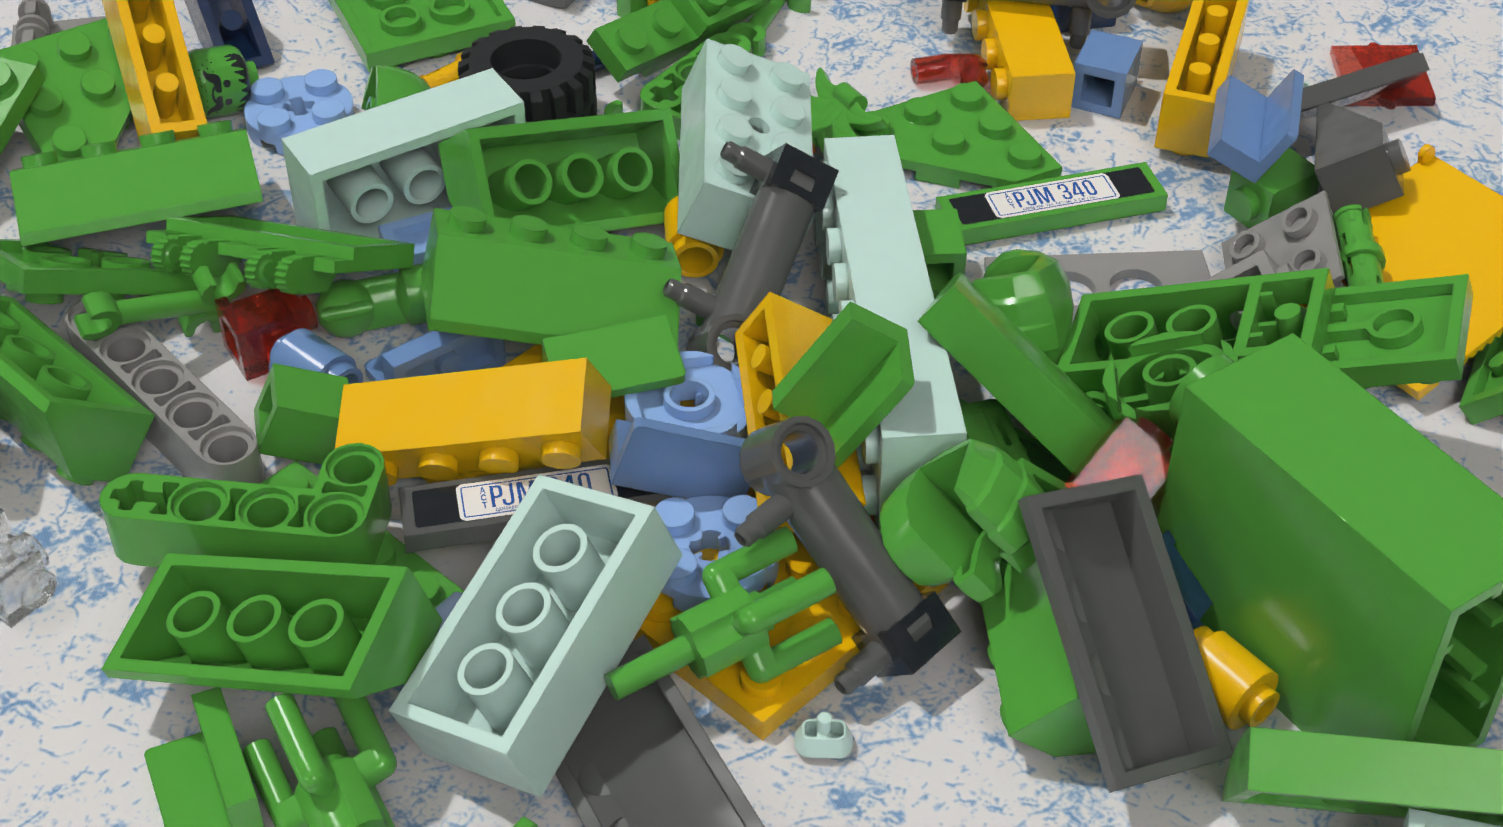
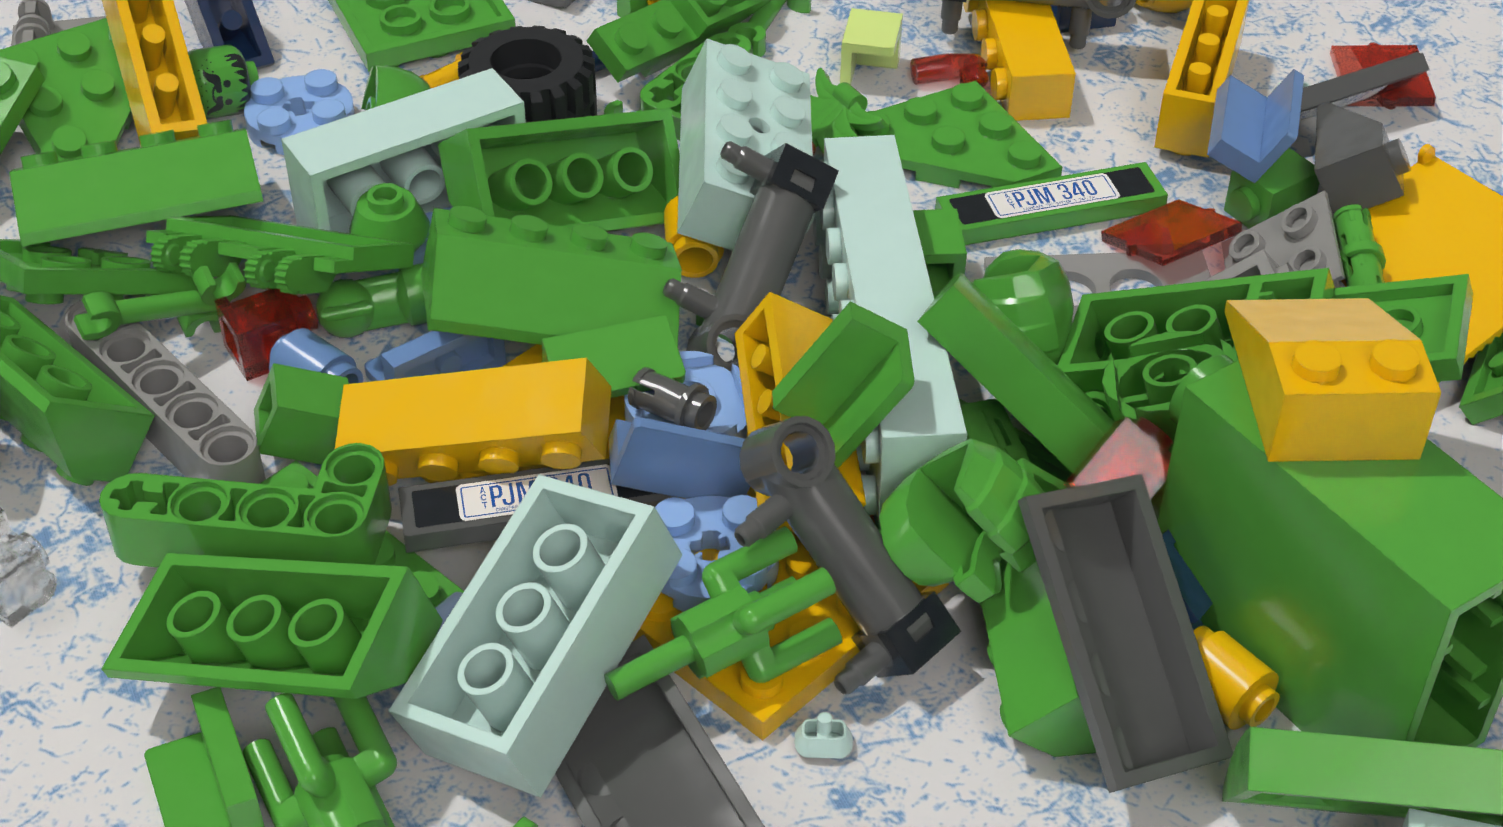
(390, 214): none -> bright green cone
(673, 400): none -> dark grey pin
(870, 40): none -> yellowish green panel
(1106, 73): medium blue brick -> none
(1171, 232): none -> clear red piece
(1333, 379): none -> yellow slope

